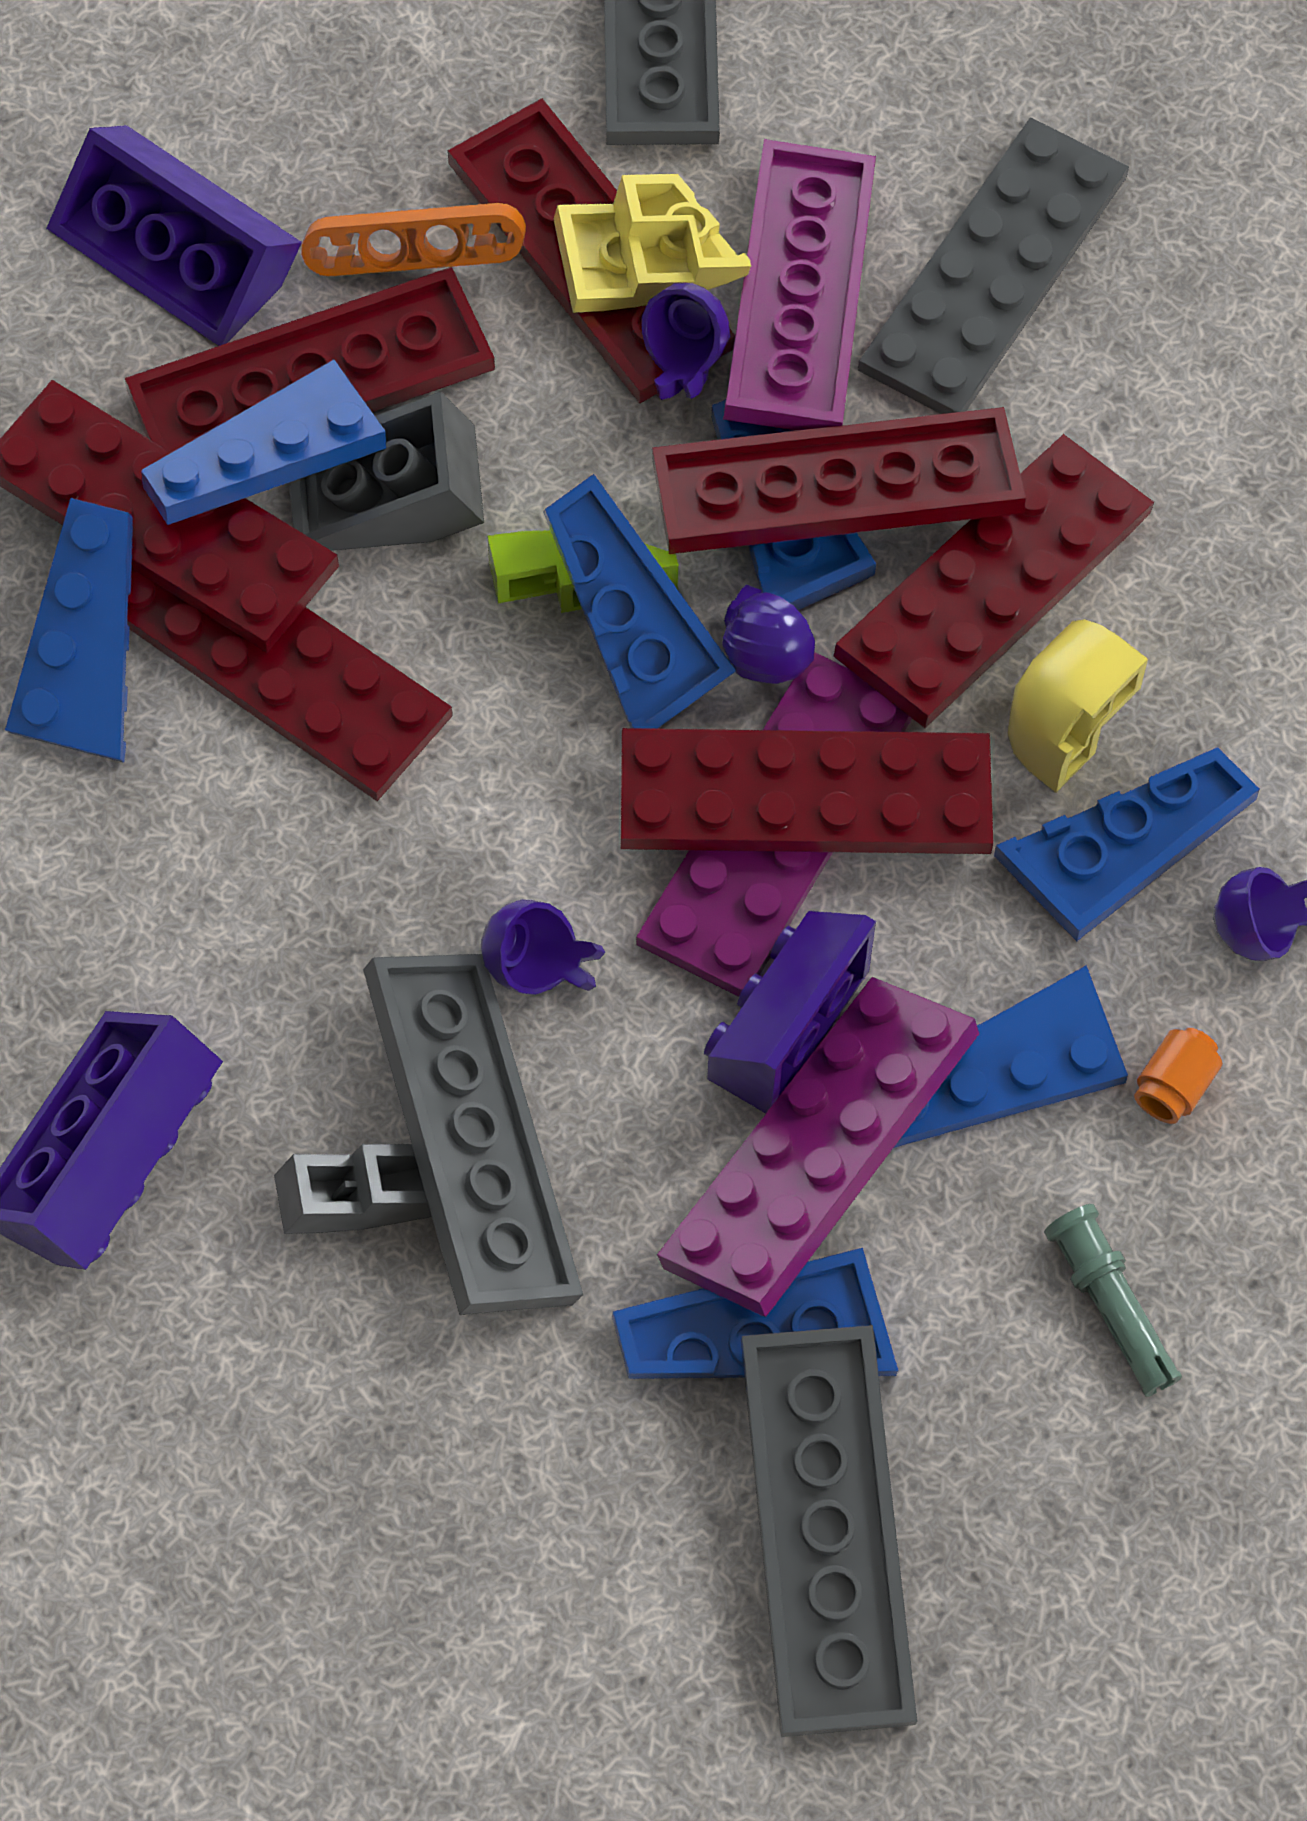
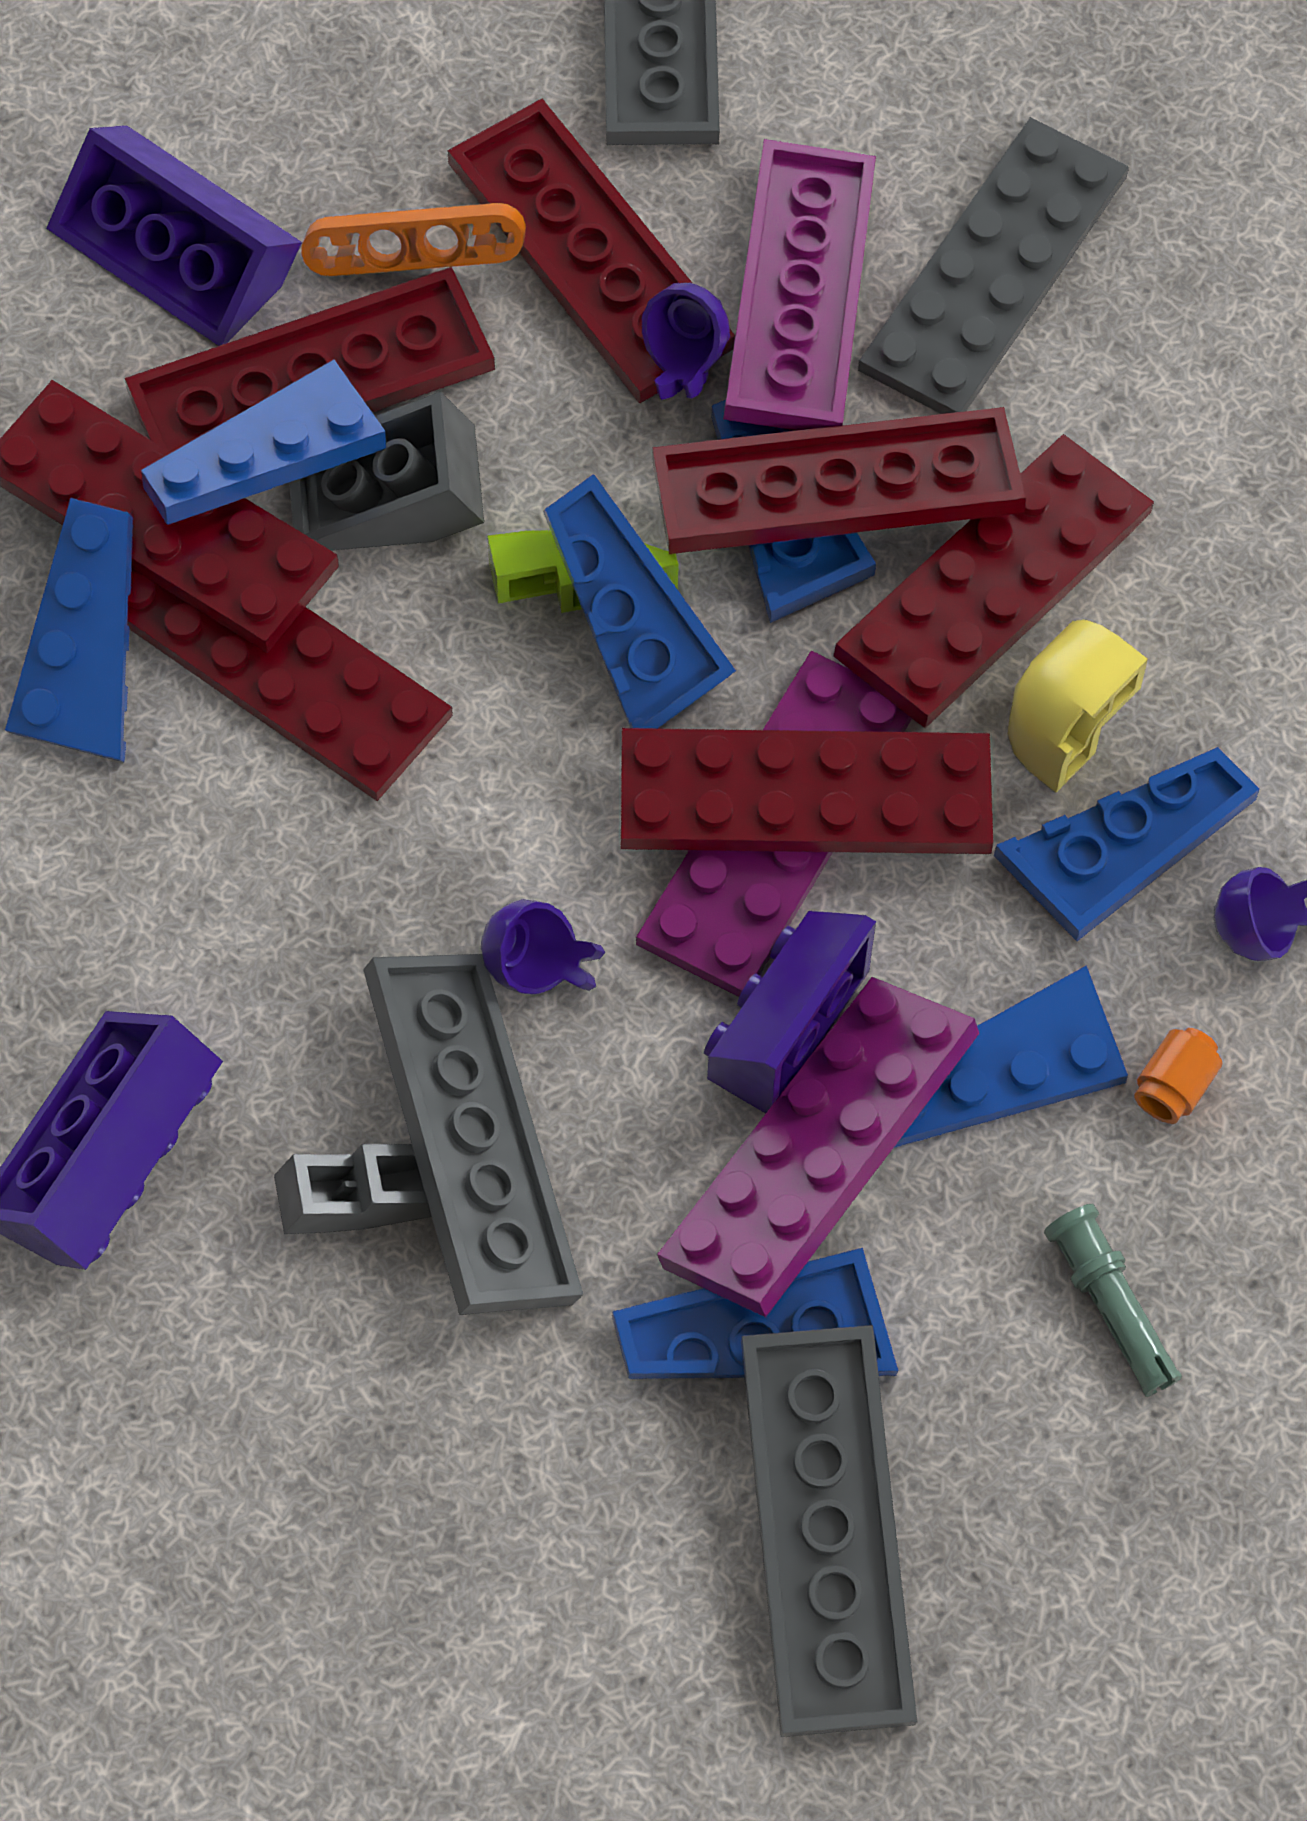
(642, 245): light yellow slope -> none
(767, 637): dark purple piece -> none

